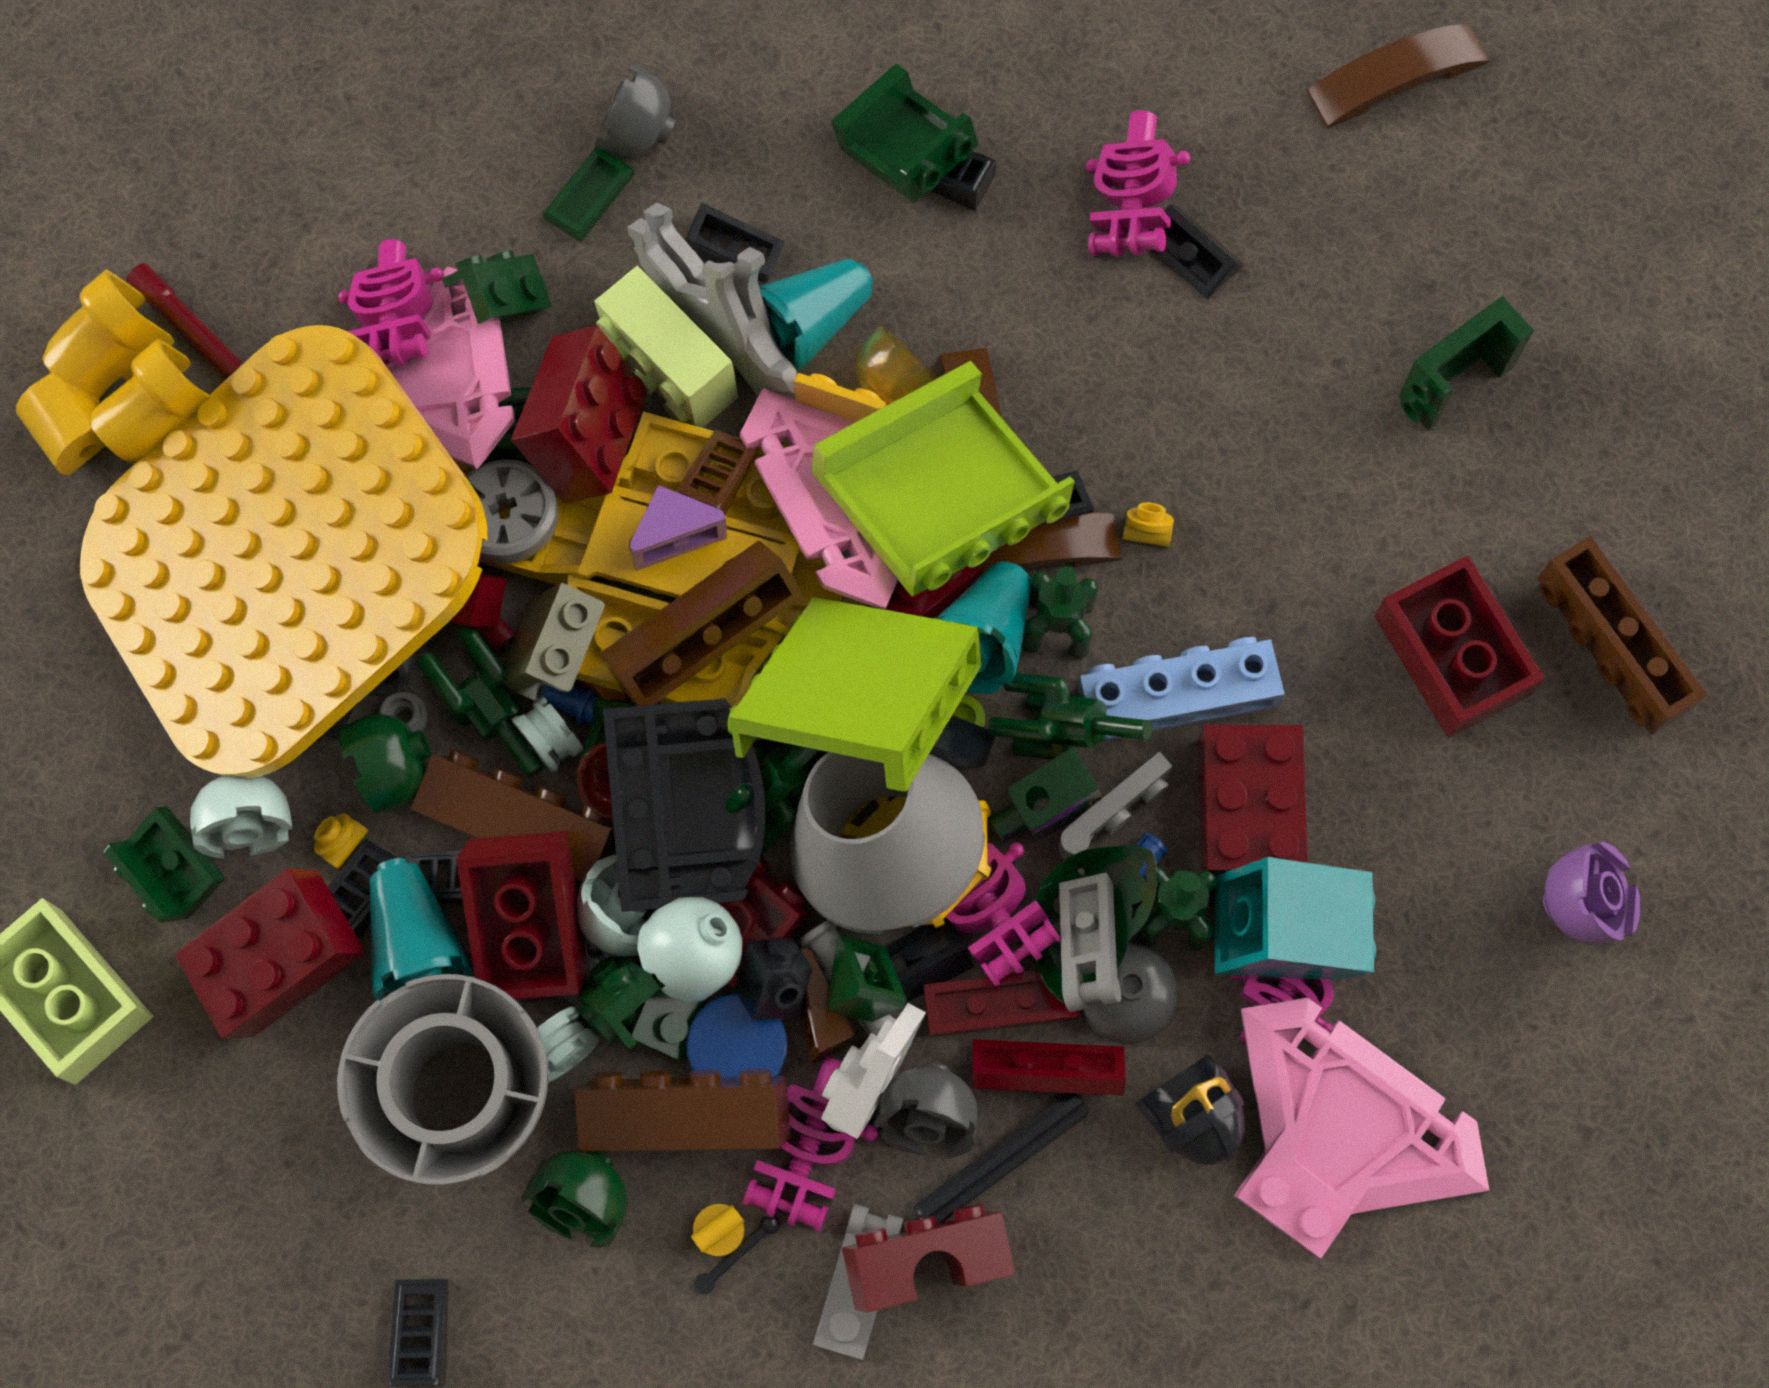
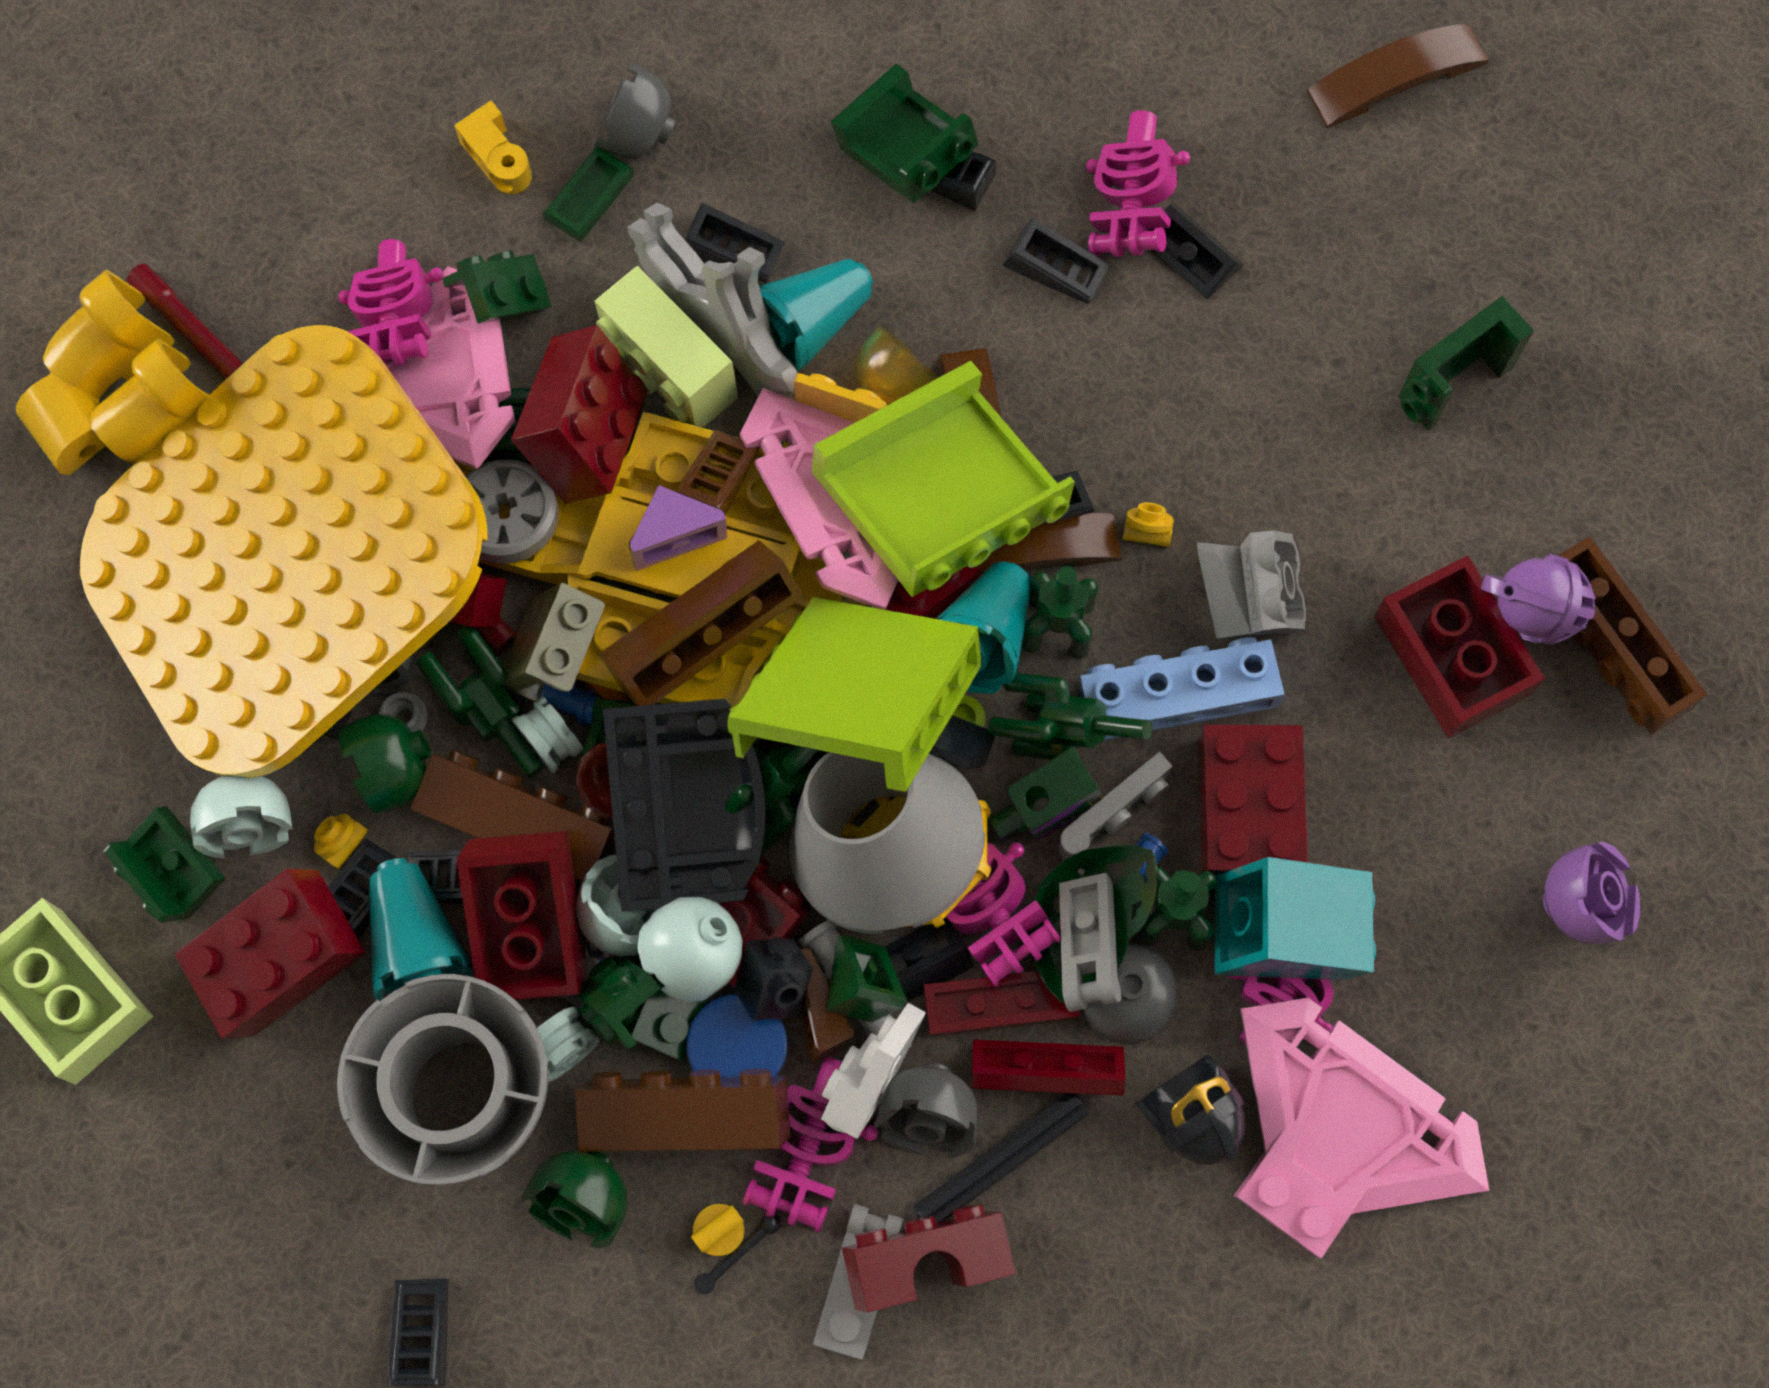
(484, 141): none -> yellow leg
(1050, 276): none -> black slope
(1253, 585): none -> light grey piece
(1544, 598): none -> medium lavender helmet

